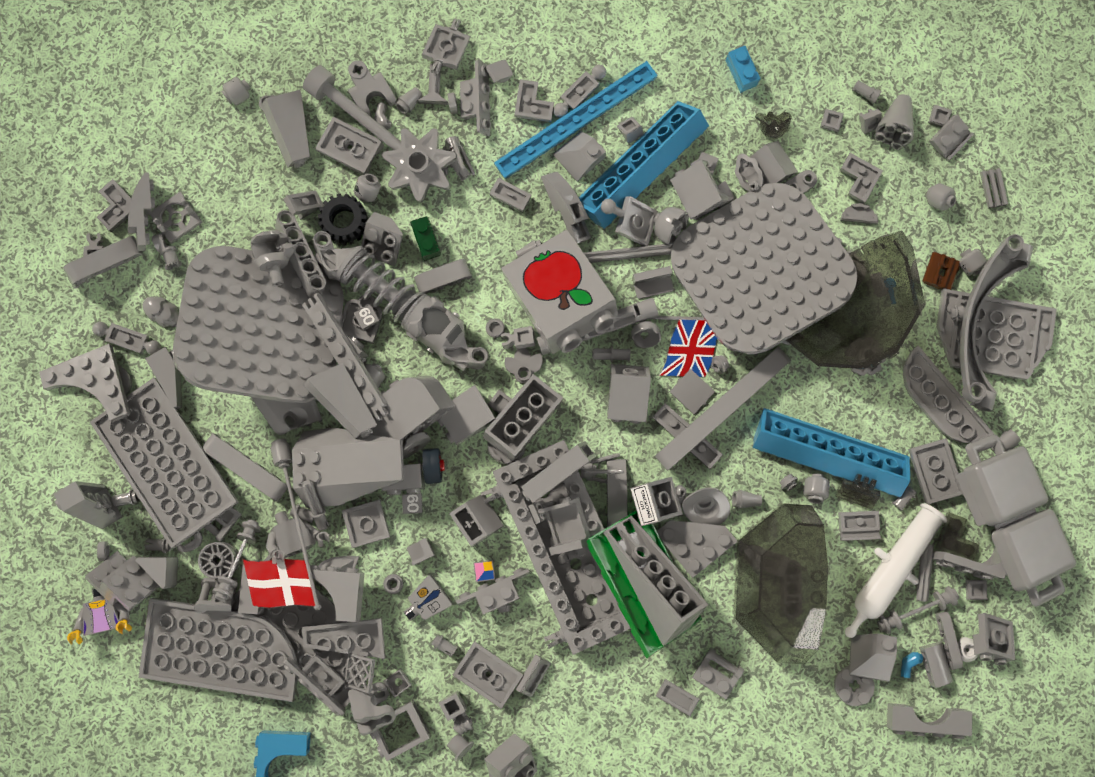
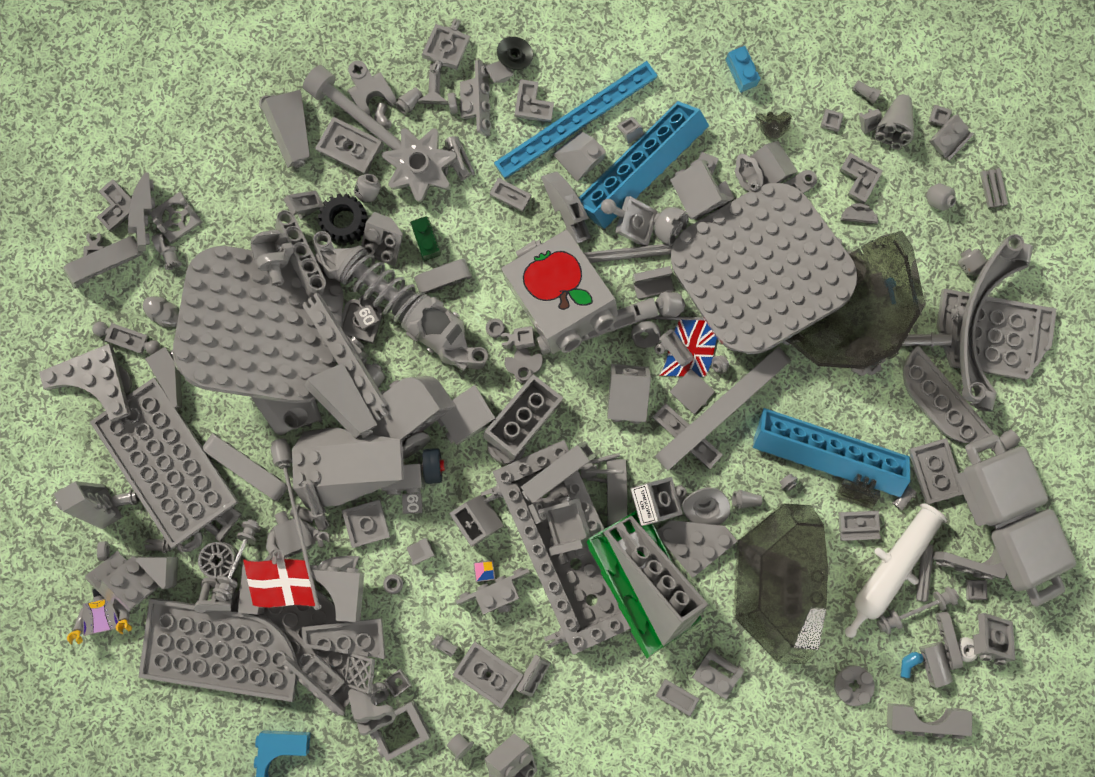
(236, 91): light grey head -> none
(427, 600): light grey torso -> none
(455, 709): light grey brick -> none
(499, 401): light grey tile -> none
(518, 47): none -> pearl dark grey dish
(579, 90): light grey plate -> none
(610, 354): light grey axle -> none
(670, 304): none -> light grey head
(675, 346): none -> light grey piece
(816, 488): light grey head -> none
(873, 656): light grey slope -> none
(928, 340): none -> light grey axle
(944, 262): reddish brown piece -> none
(951, 540): clear smoke plate -> none

